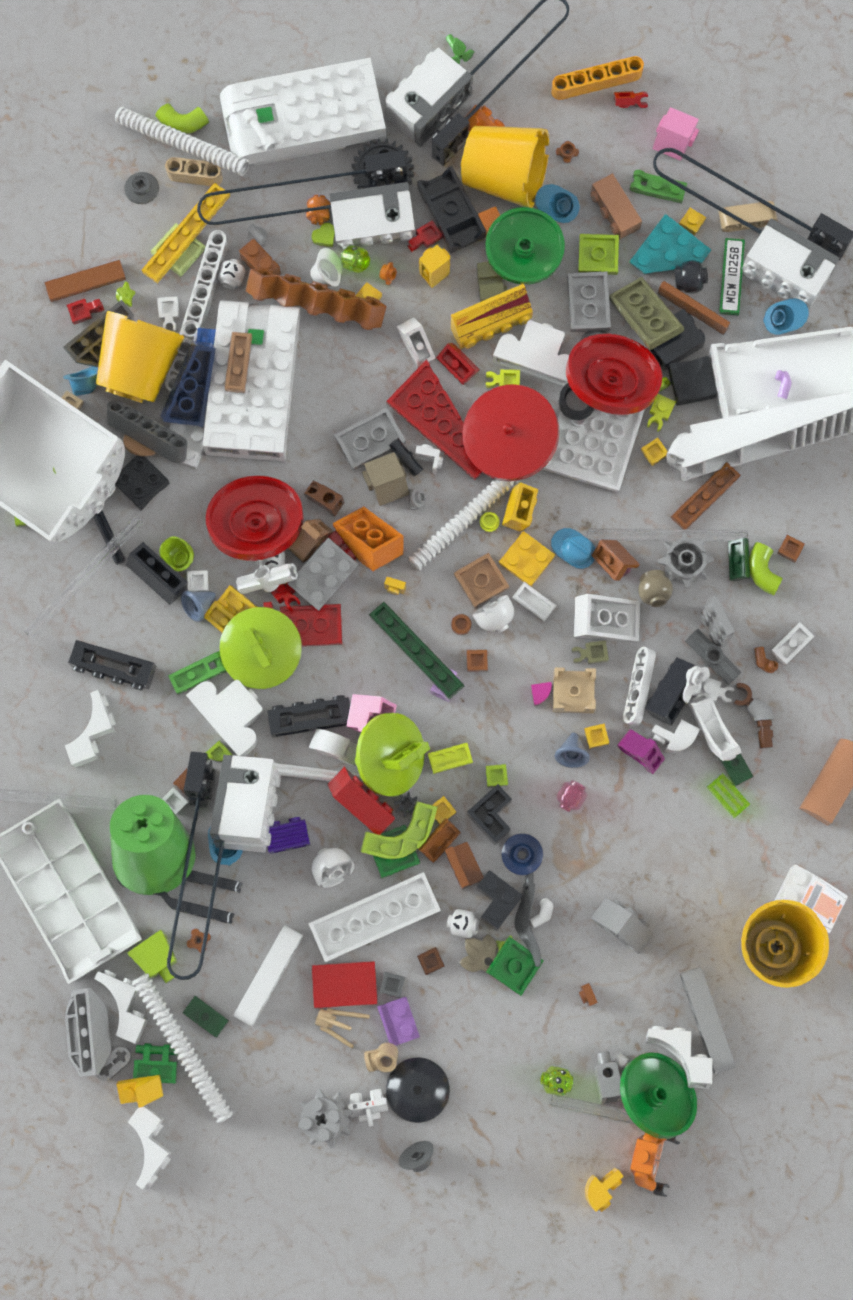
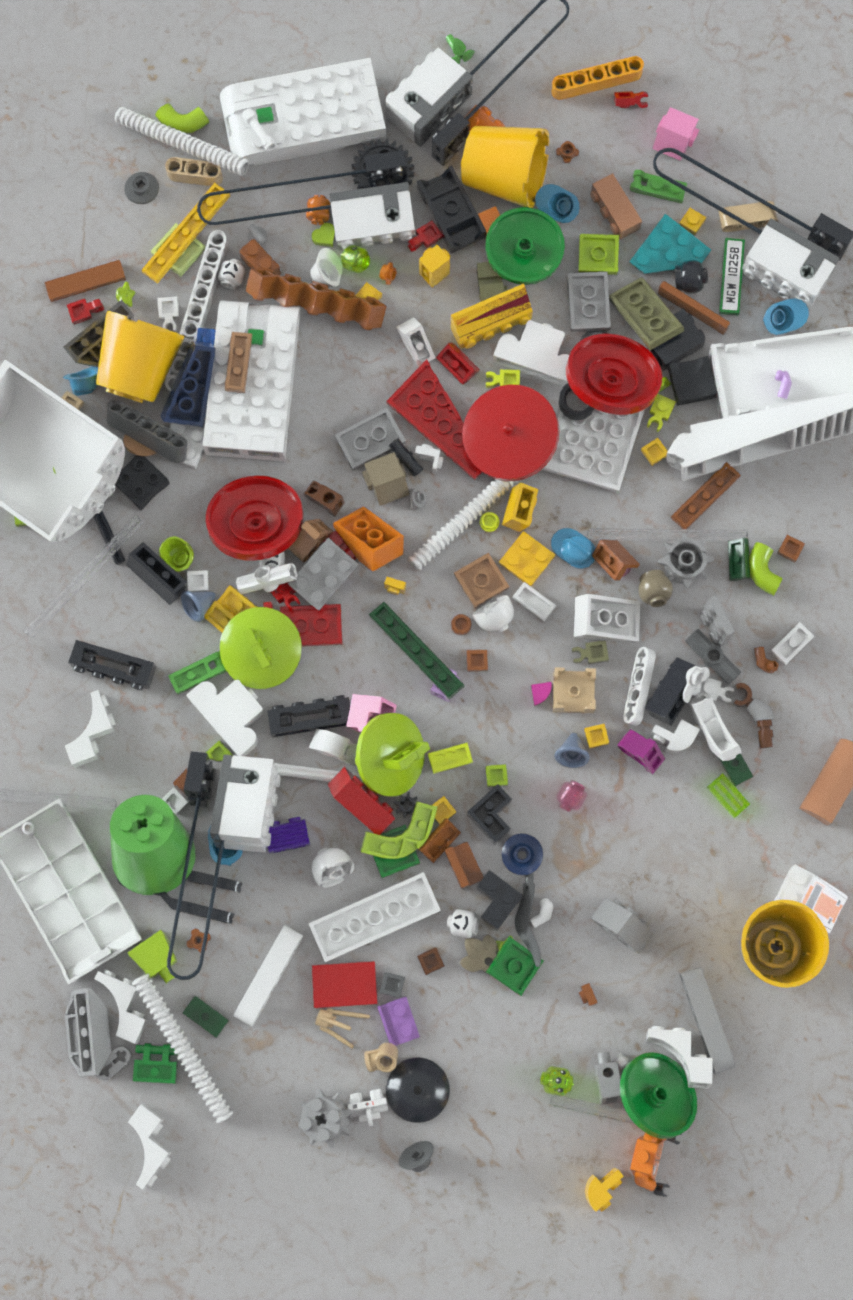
(140, 1090): yellow slope -> none

